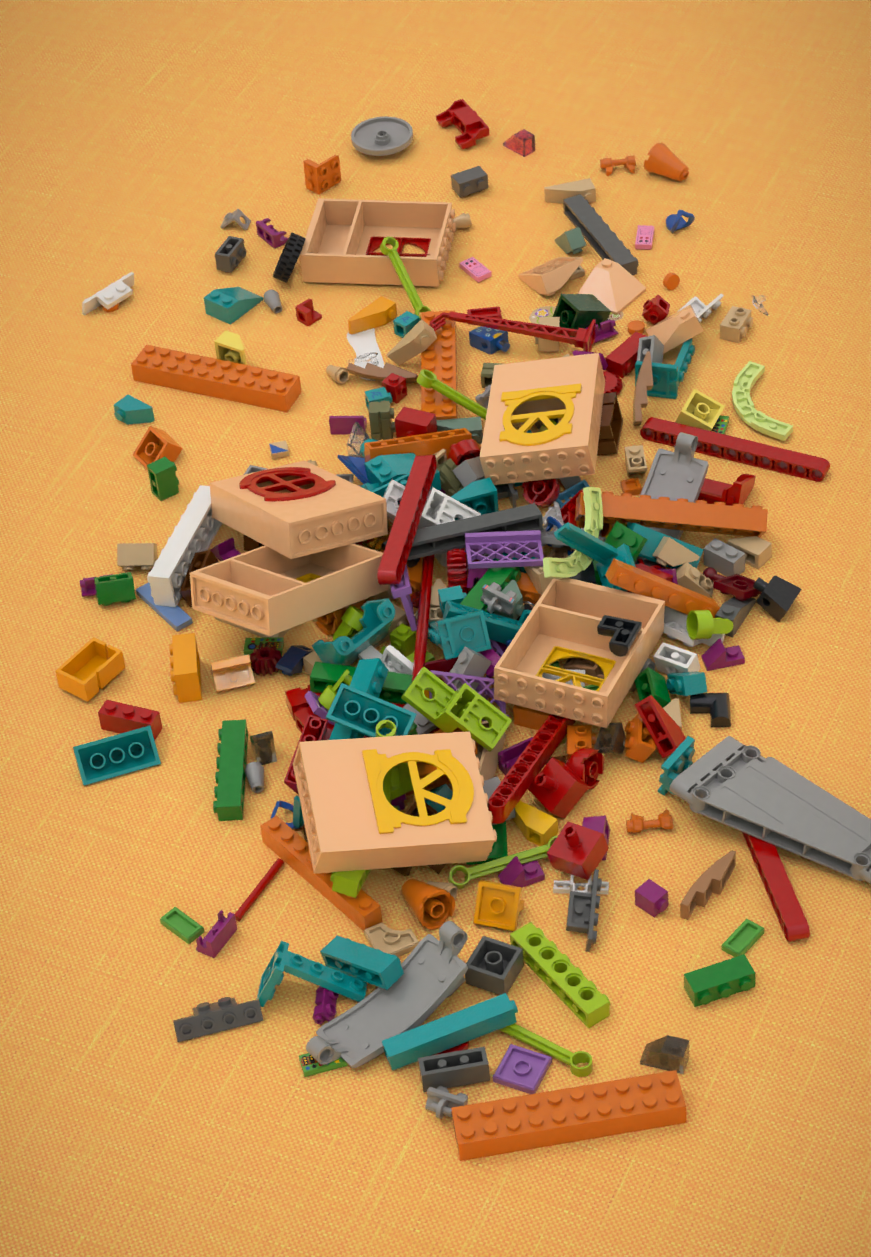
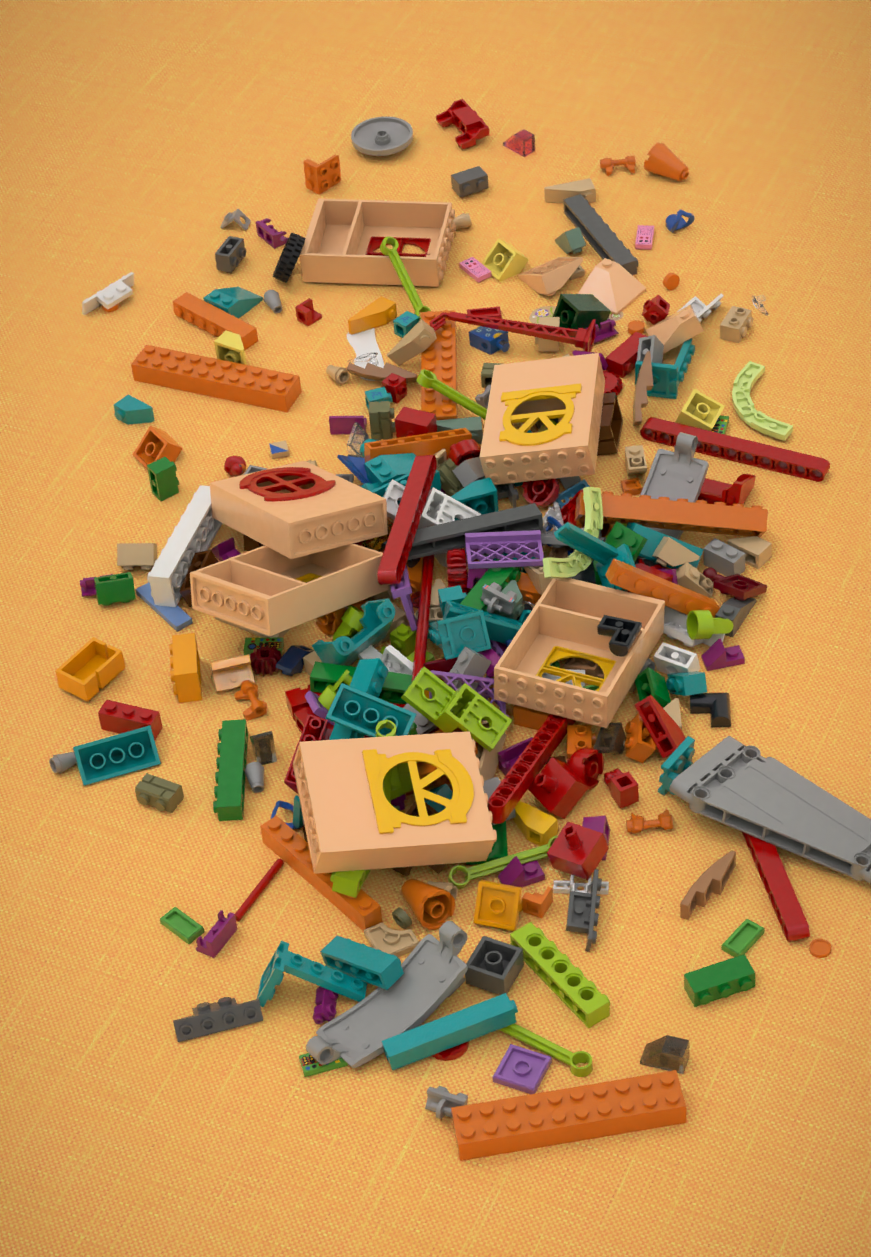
(62, 762): none -> light grey cone
(159, 793): none -> olive brick
(213, 319): none -> orange brick
(235, 465): none -> red animal
(250, 692): none -> orange piece
(401, 918): none -> olive tile
(454, 1068): dark grey brick -> none
(504, 260): none -> light yellow slope
(536, 903): none -> orange panel
(622, 787): none -> red brick
(651, 898): magenta brick -> none
(776, 596): black torso -> none
(820, 948): none -> orange piece

